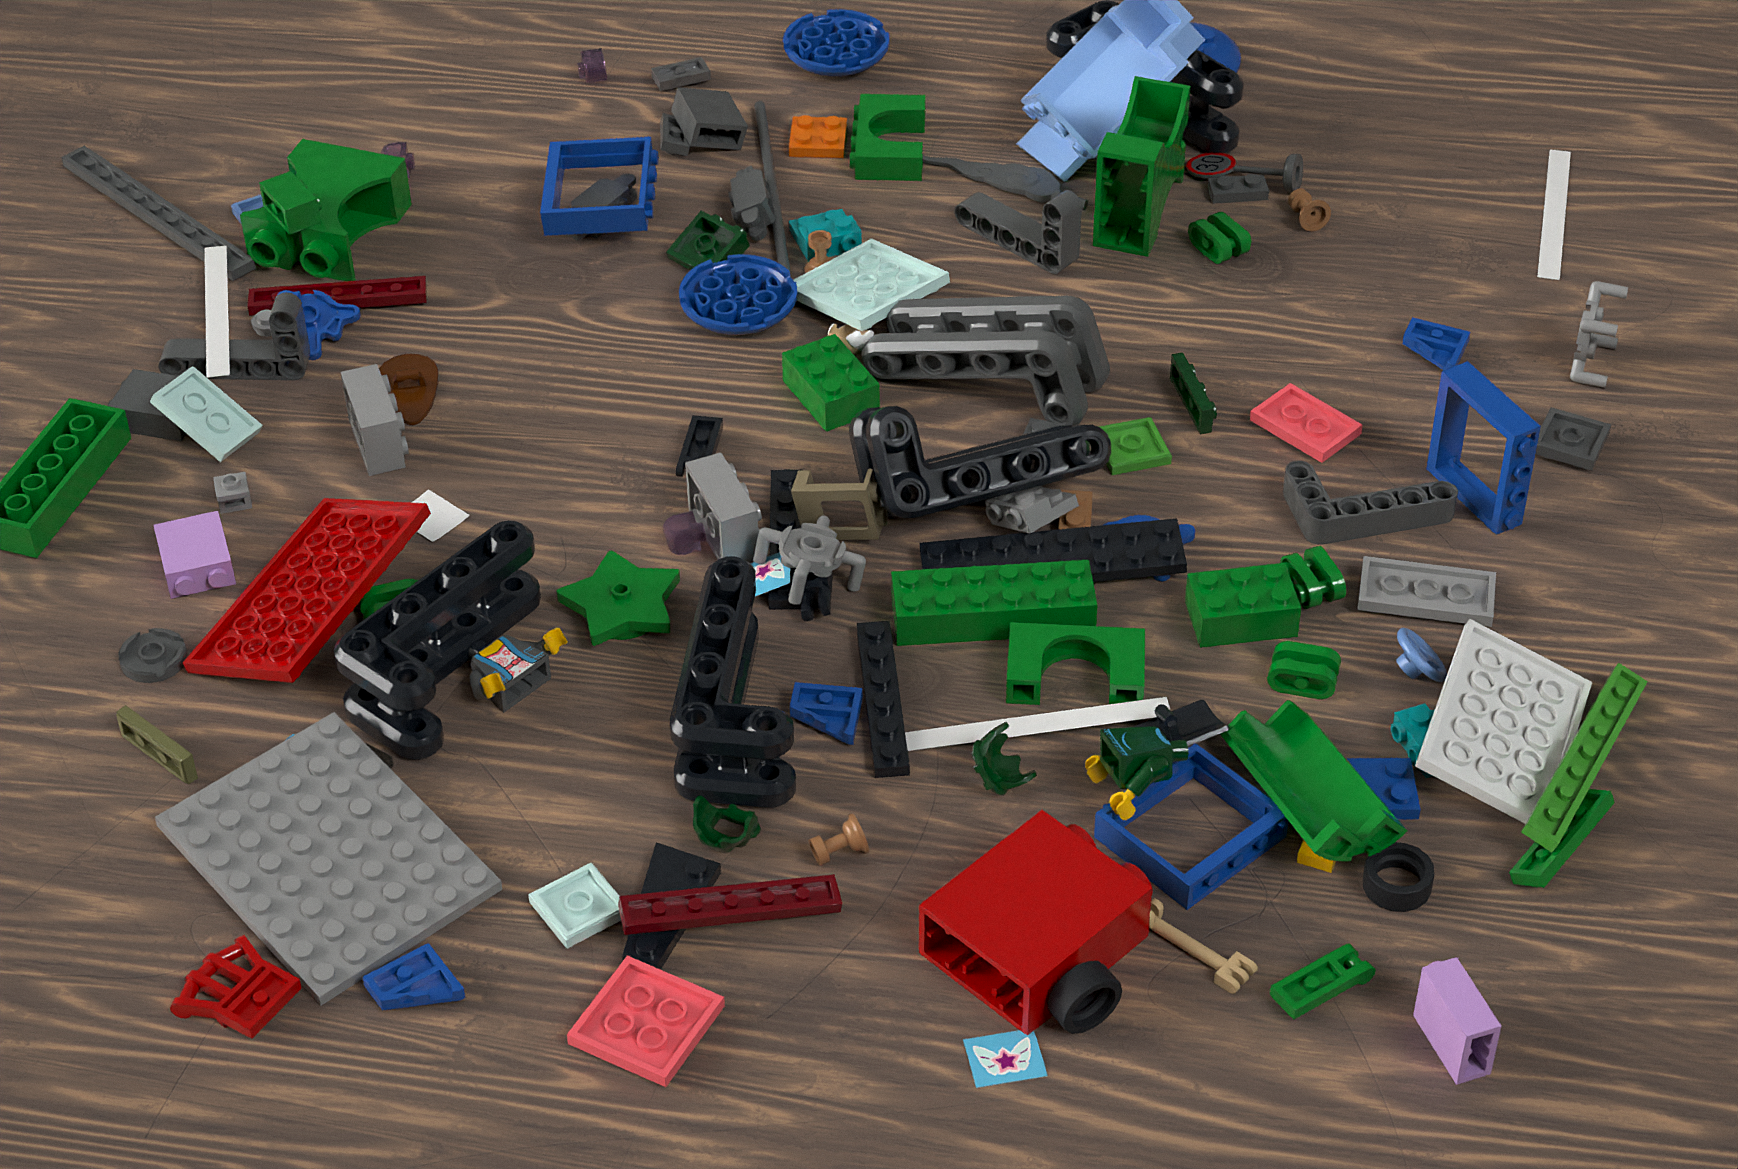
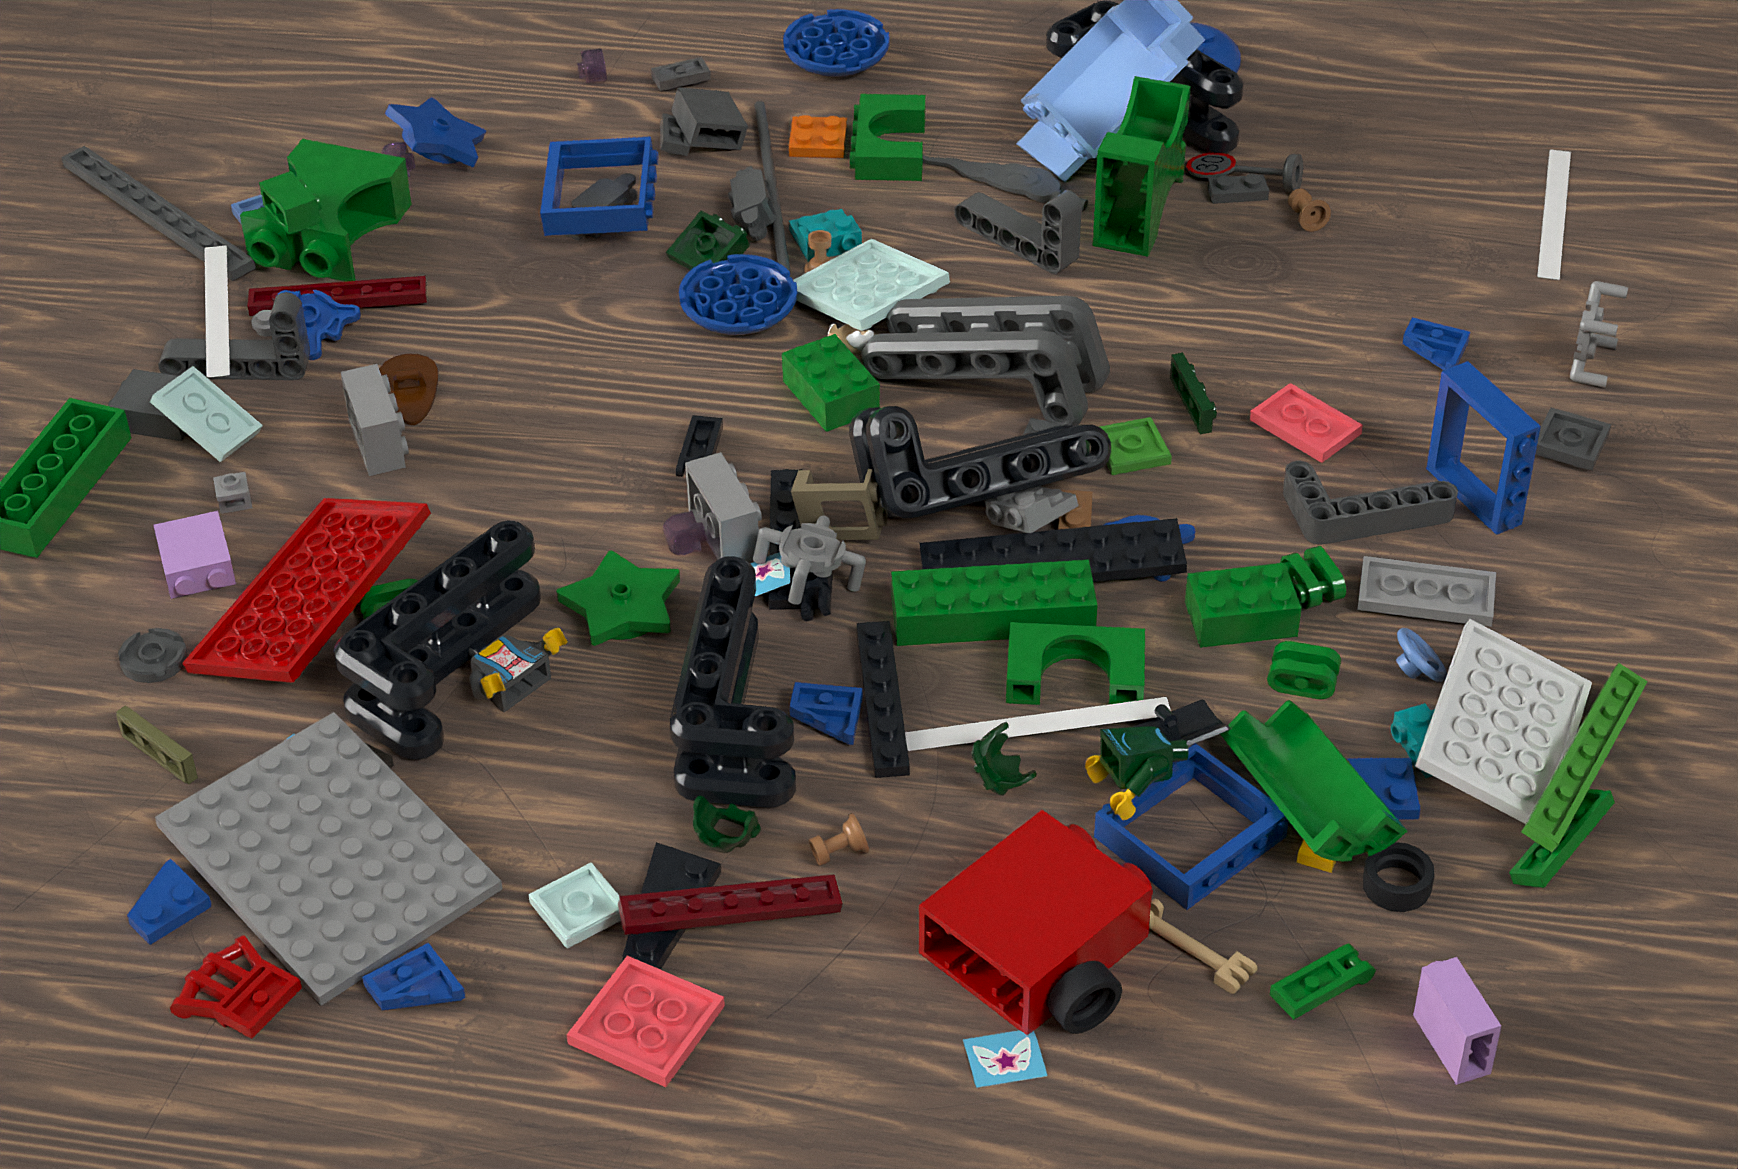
(167, 903): none -> blue wing
(437, 133): none -> blue plate
(443, 516): white sticker -> none
(1219, 237): green brick -> none

